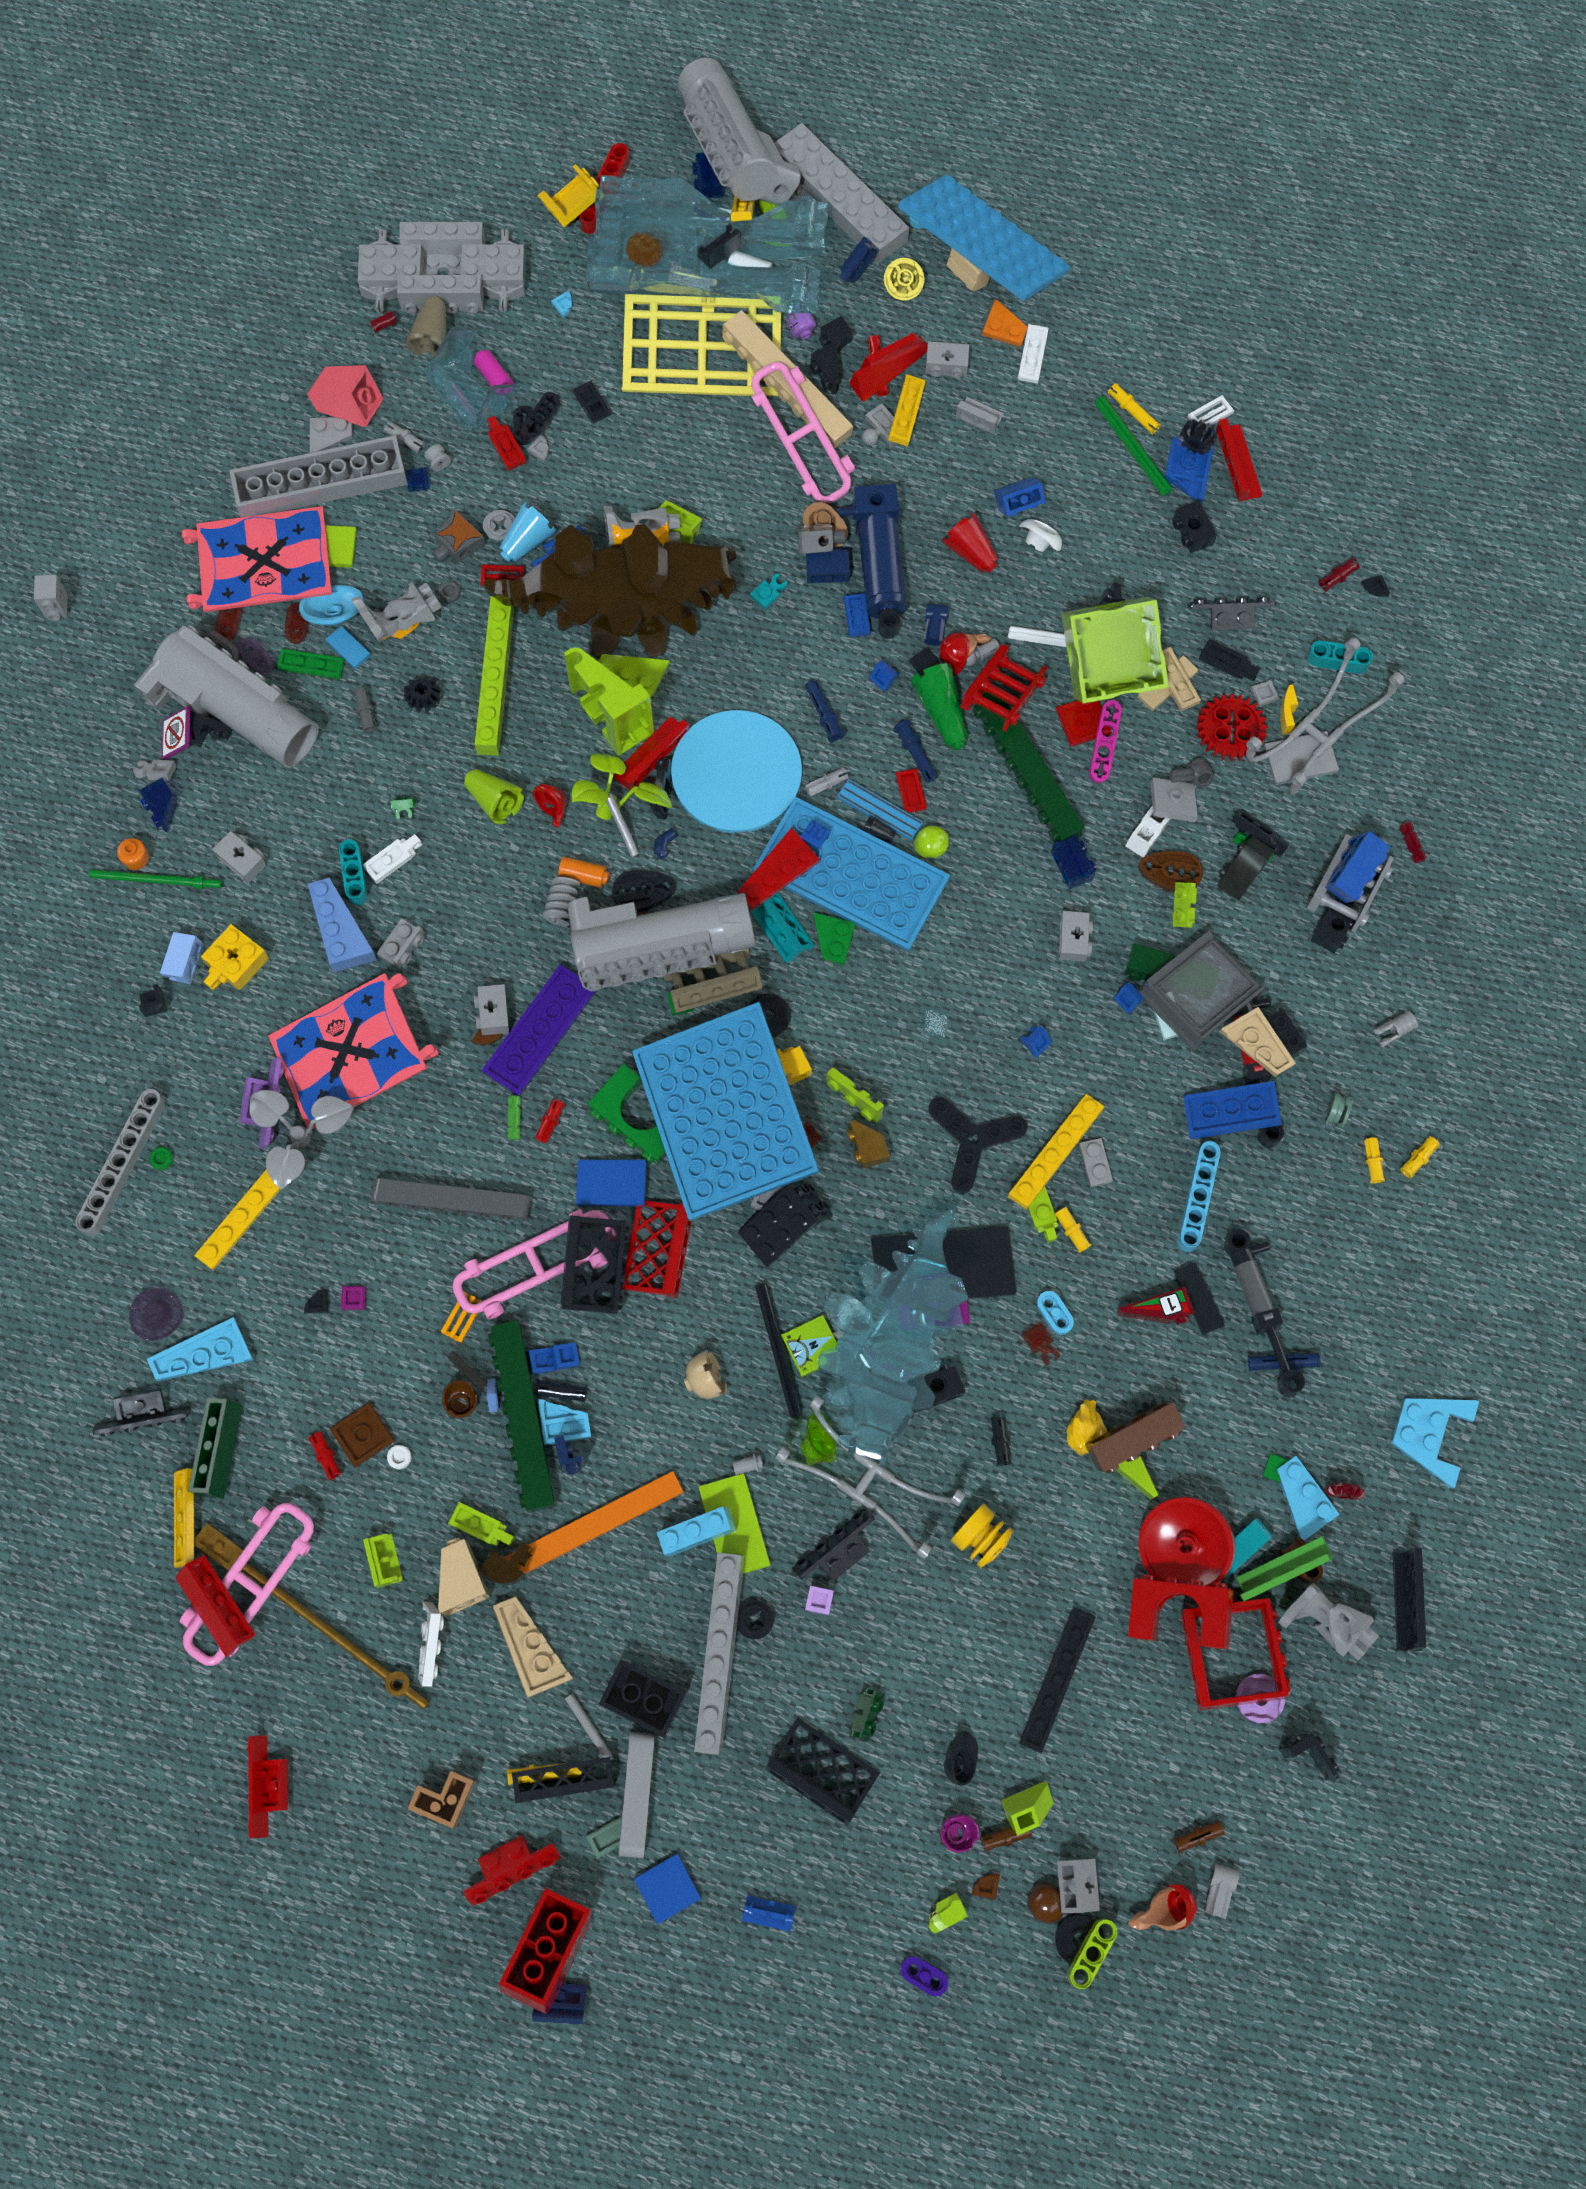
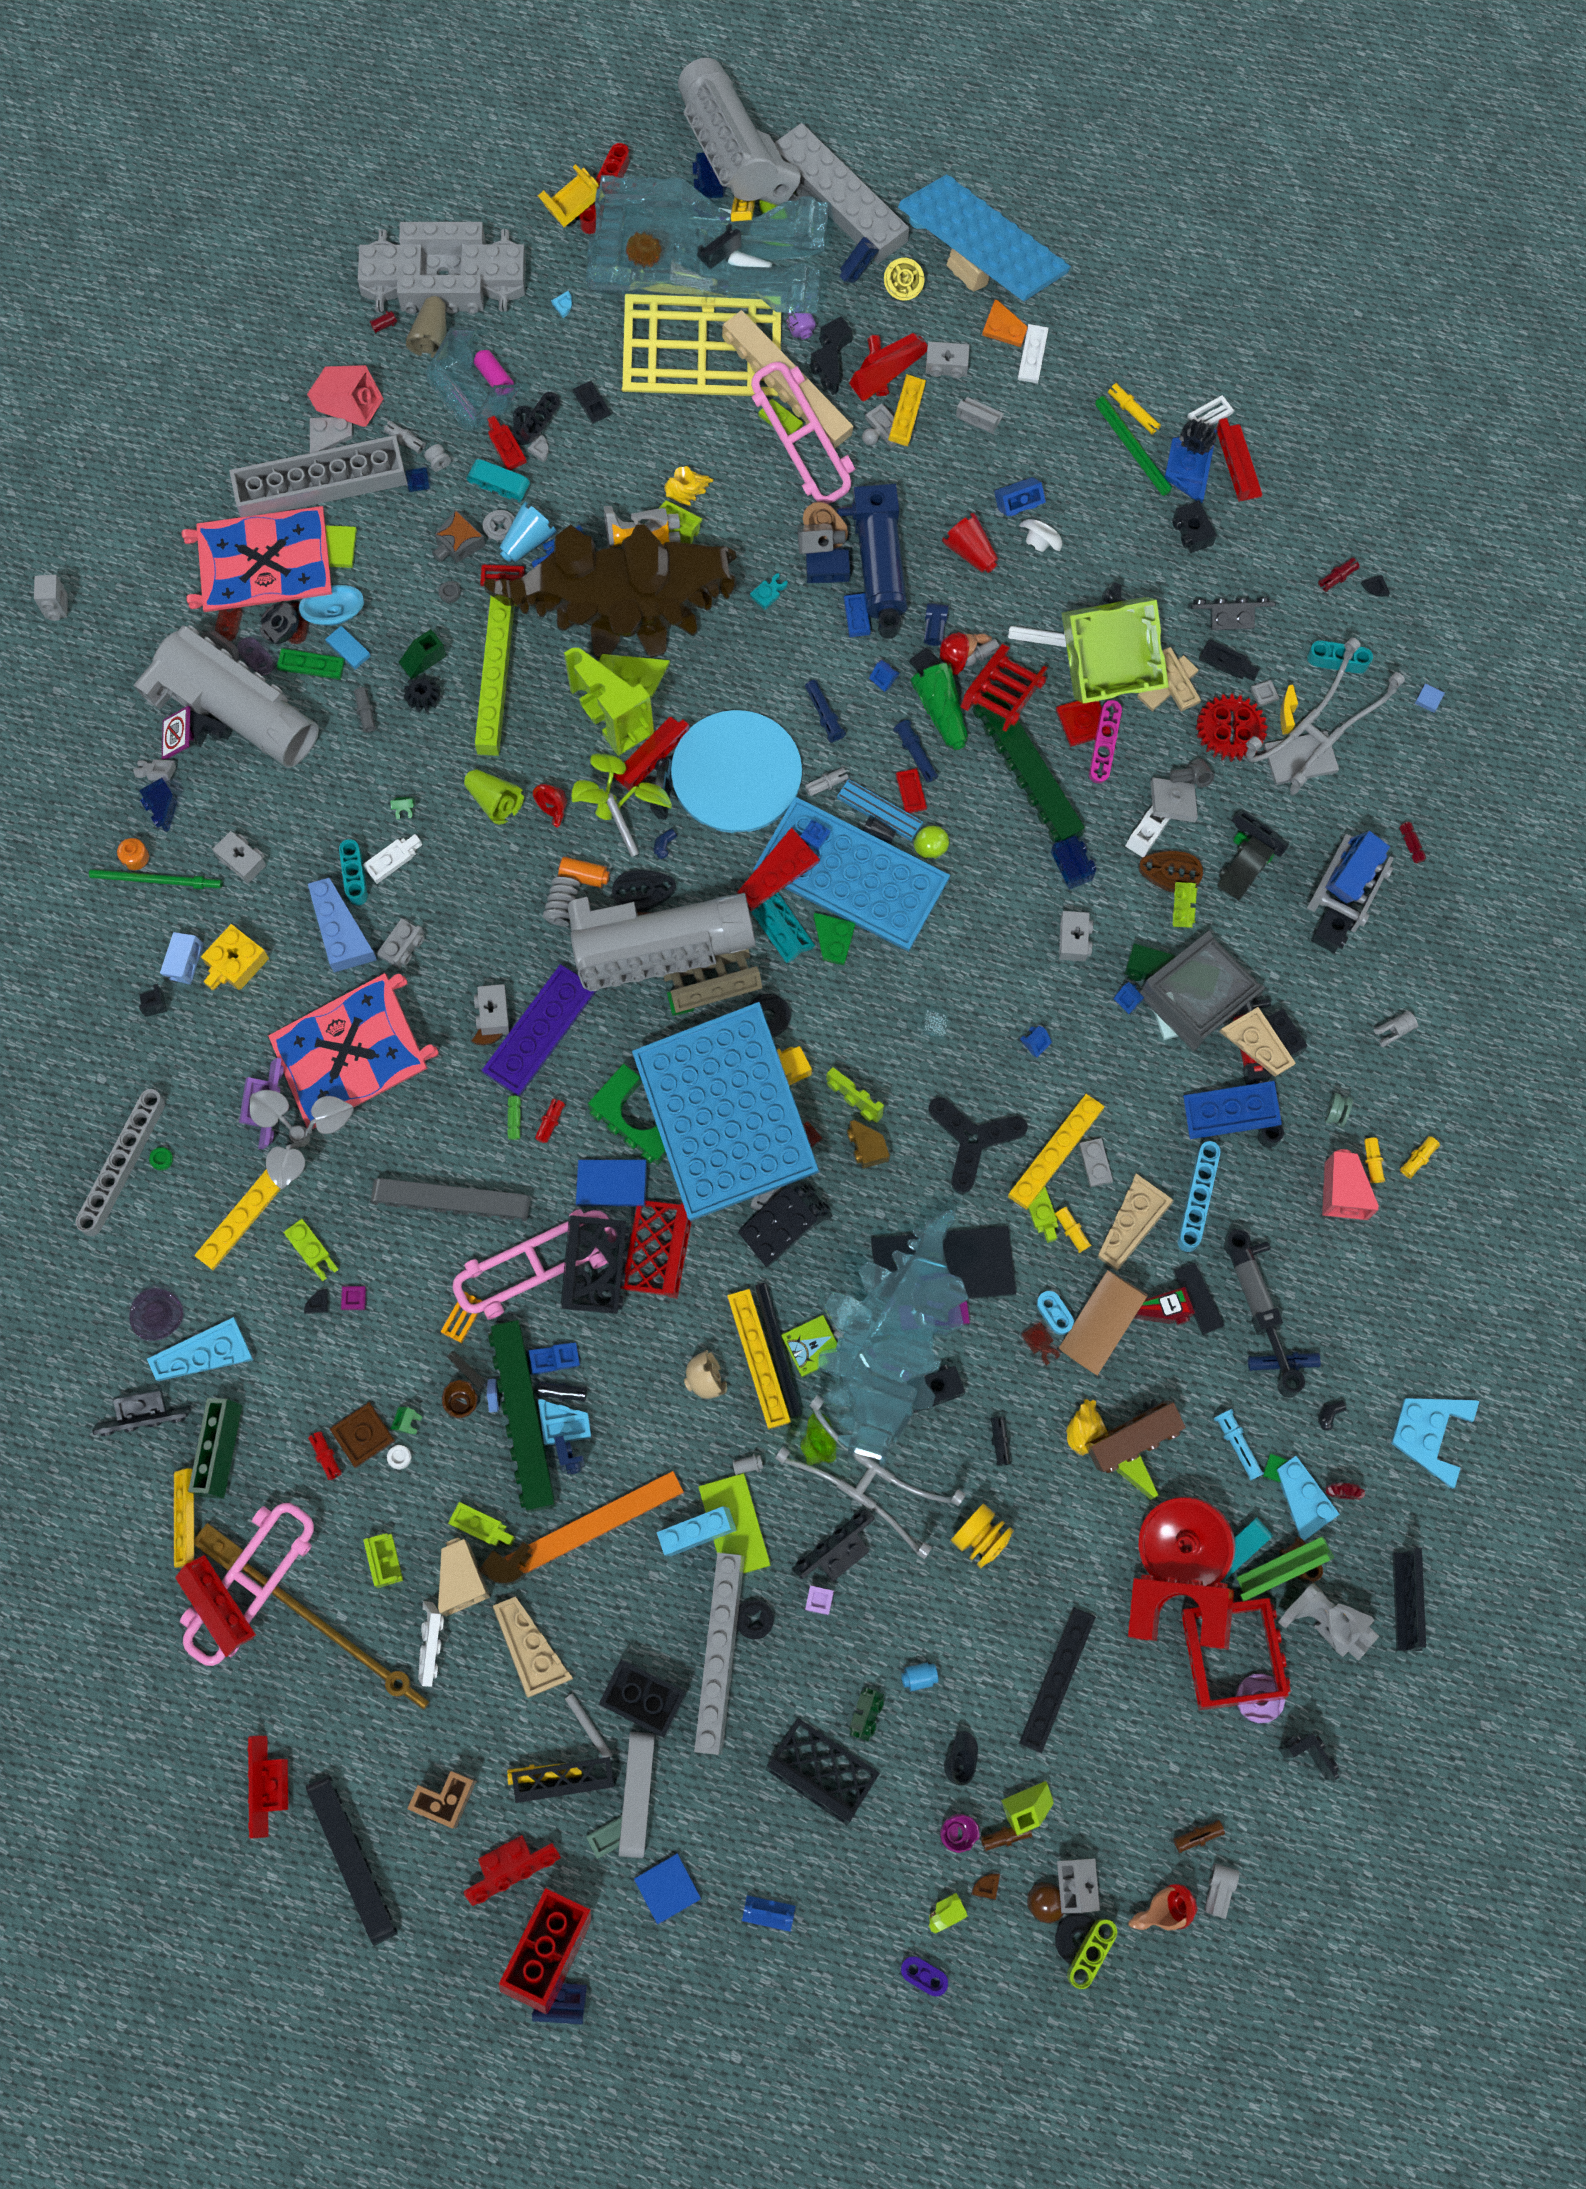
(287, 627): none -> black tile
(309, 1247): none -> lime hinge
(350, 1860): none -> black beam
(403, 1420): none -> green tile
(411, 609): light grey hips -> none
(422, 654): none -> dark green slope
(498, 479): none -> teal beam
(686, 485): none -> yellow hair
(758, 1359): none -> yellow plate
(788, 420): none -> lime plate
(919, 1676): none -> dark azure brick
(1102, 1322): none -> medium nougat slope
(1134, 1221): none -> tan wing
(1235, 1431): none -> medium azure pin
(1328, 1413): none -> black arm
(1347, 1188): none -> coral slope
(1429, 698): none -> medium blue tile

